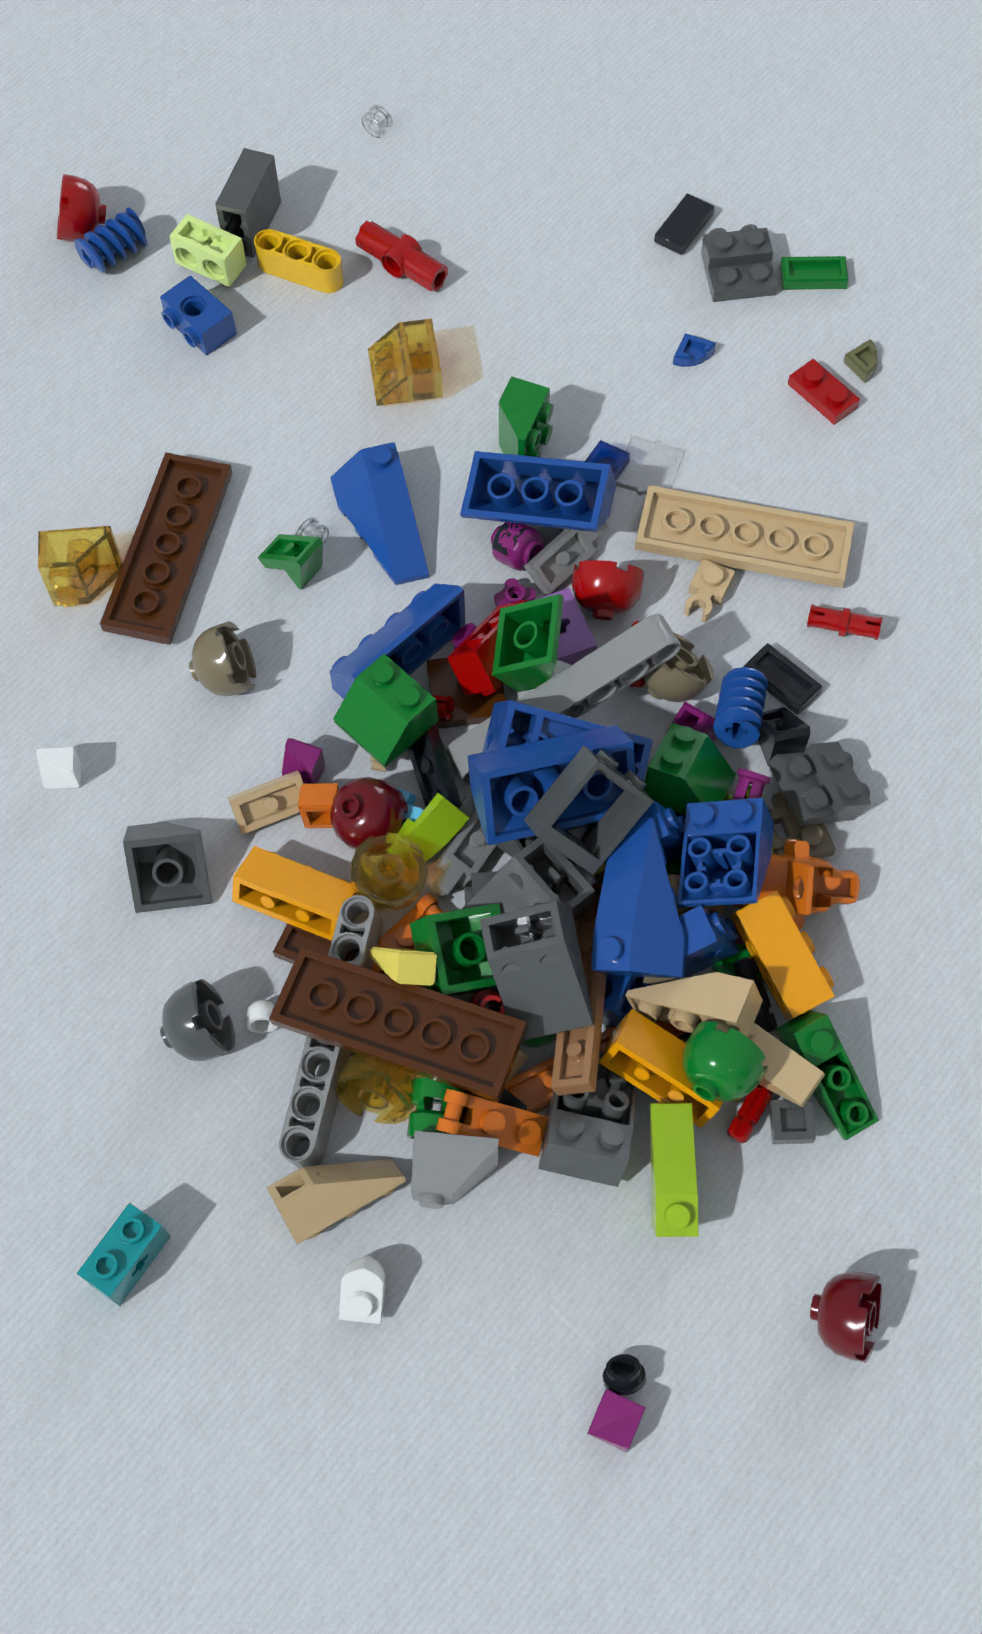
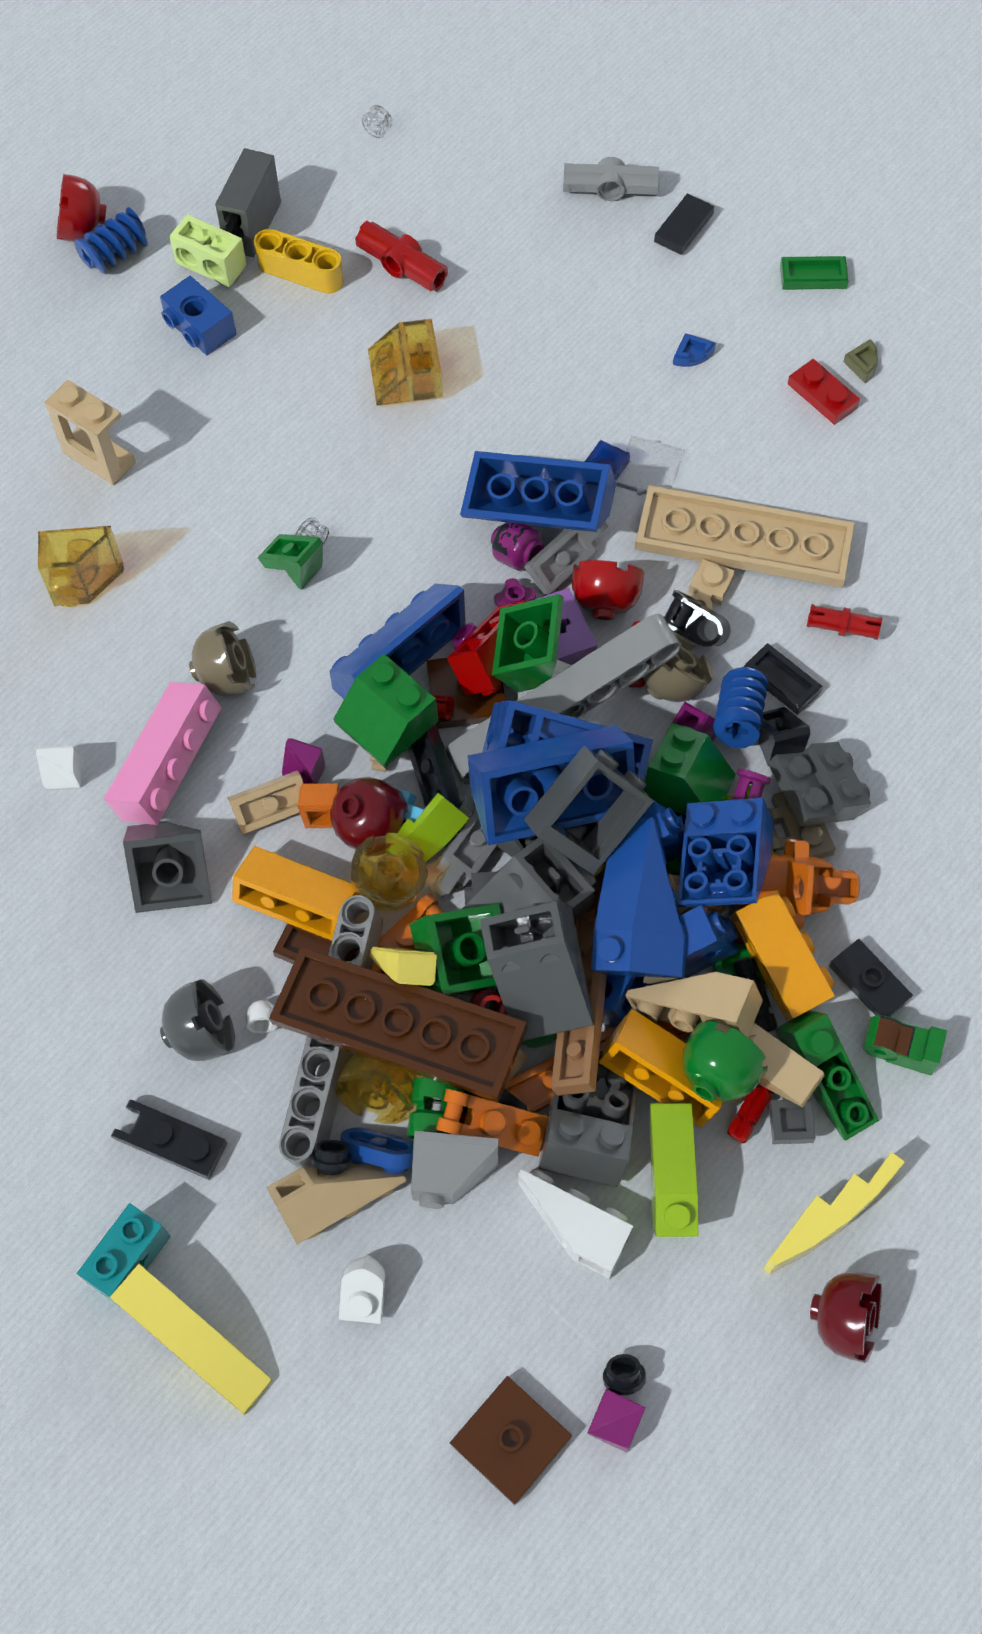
(90, 441): none -> tan window
(163, 753): none -> bright pink brick
(166, 549): reddish brown plate -> none
(172, 1140): none -> black hinge
(191, 1339): none -> light yellow slope
(331, 1157): none -> black plate
(377, 503): blue wedge -> none
(379, 1149): none -> blue plate
(510, 1440): none -> reddish brown plate
(524, 418): green slope -> none
(584, 1231): none -> white slope
(611, 179): none -> light grey piece
(689, 616): none -> black piece
(739, 263): dark grey plate -> none
(824, 1221): none -> light yellow slope
(870, 980): none -> black plate
(905, 1044): none -> green leg

